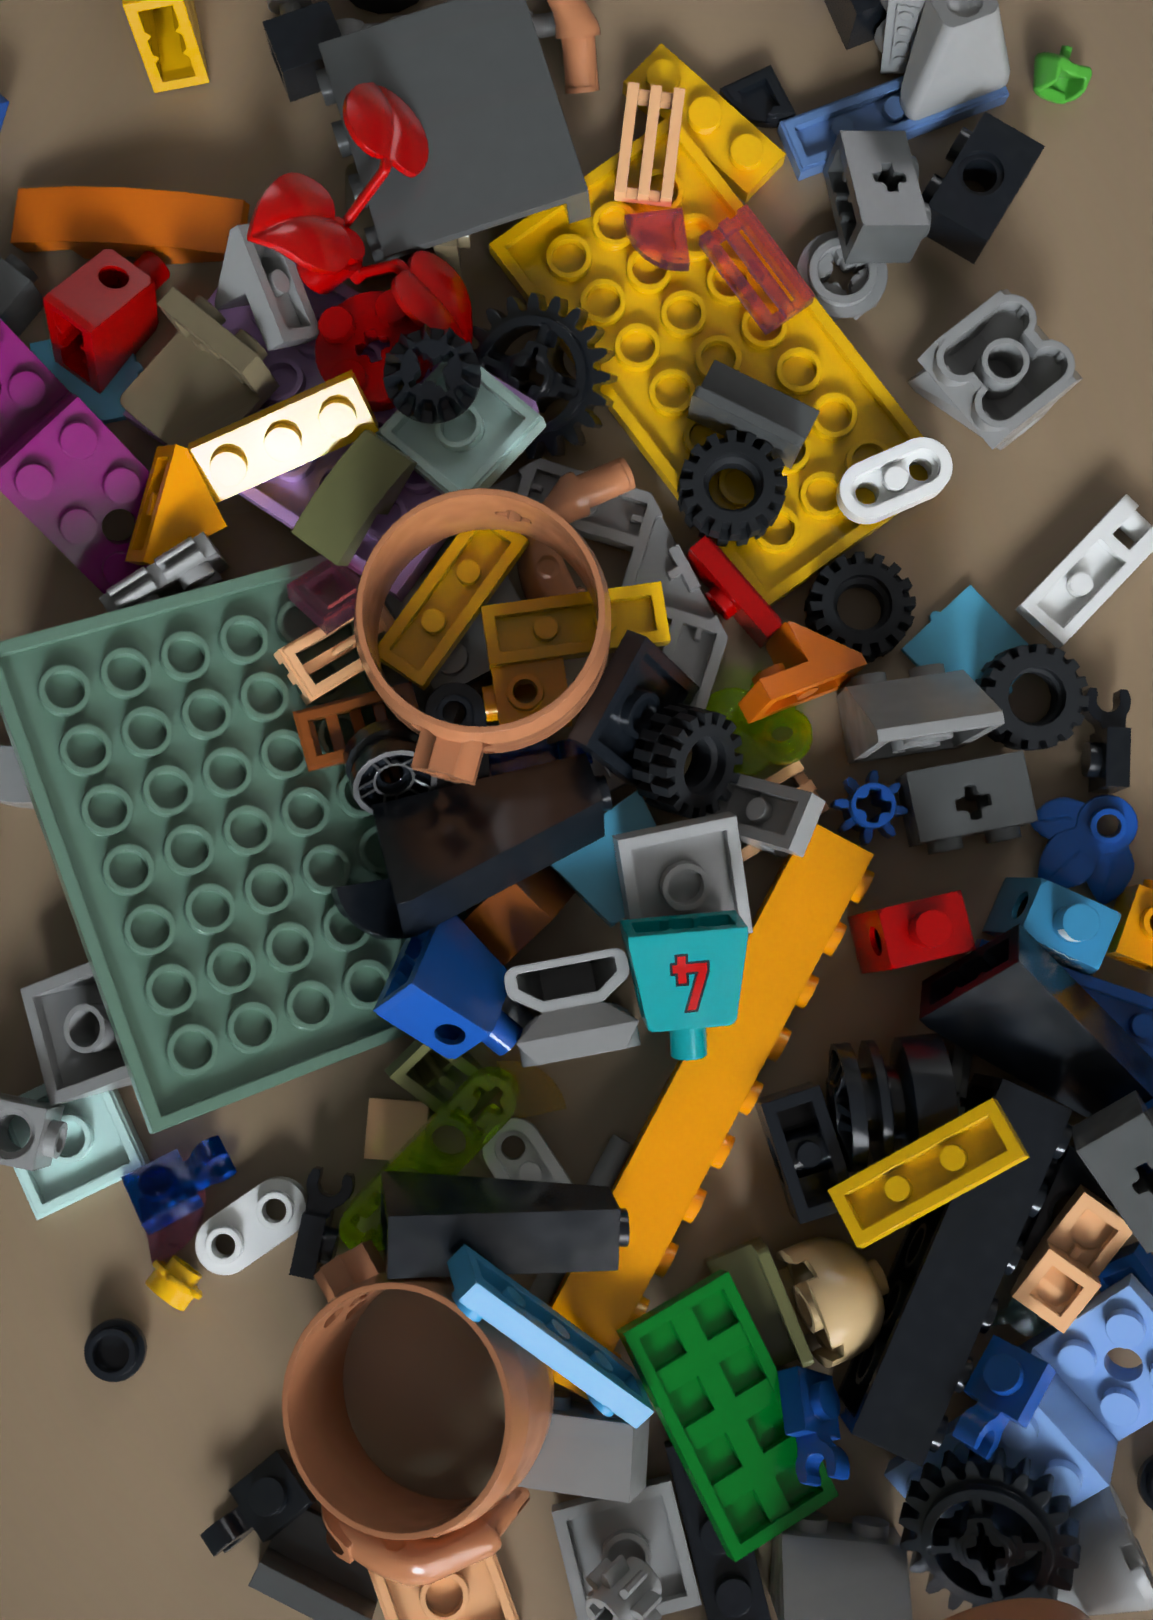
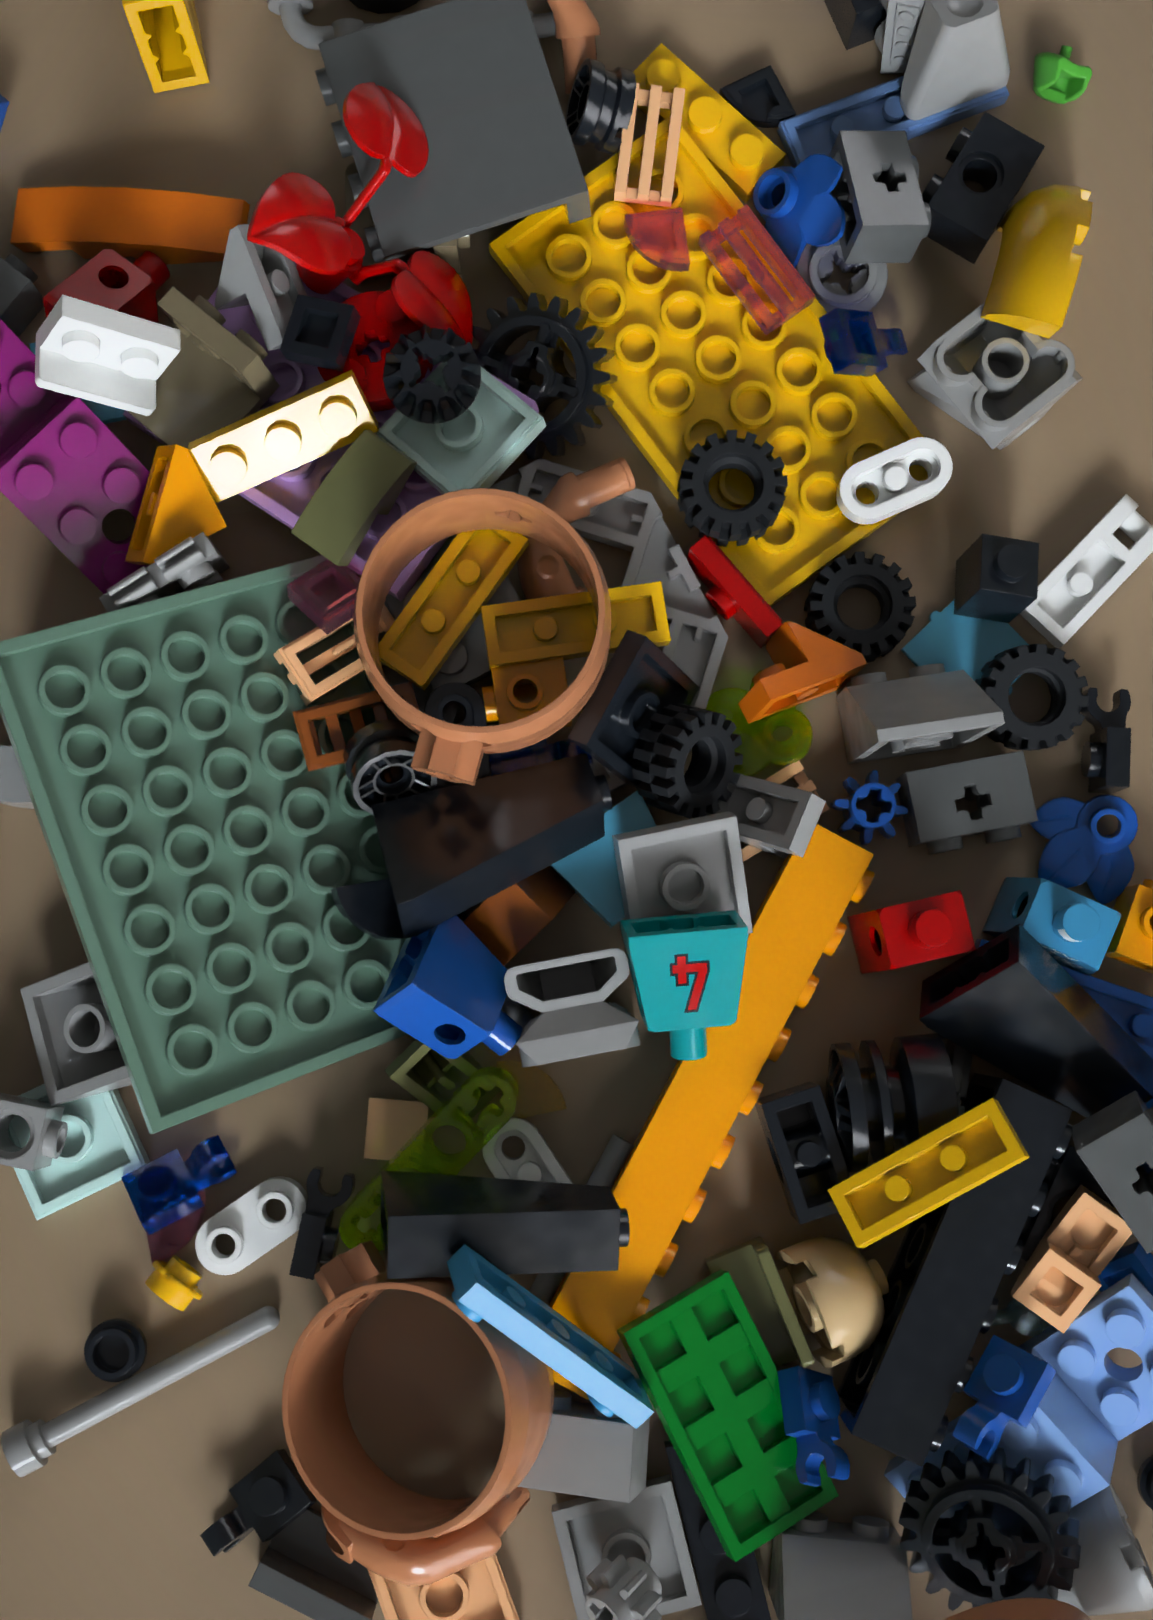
(31, 1443): none -> light grey piece
(103, 355): none -> white bracket
(295, 48): black panel -> none
(320, 332): none -> black plate
(600, 105): none -> black wheel
(744, 404): dark grey panel -> none
(801, 205): none -> blue plate
(856, 343): none -> clear blue plate
(996, 578): none -> black brick
(1036, 259): none -> yellow brick

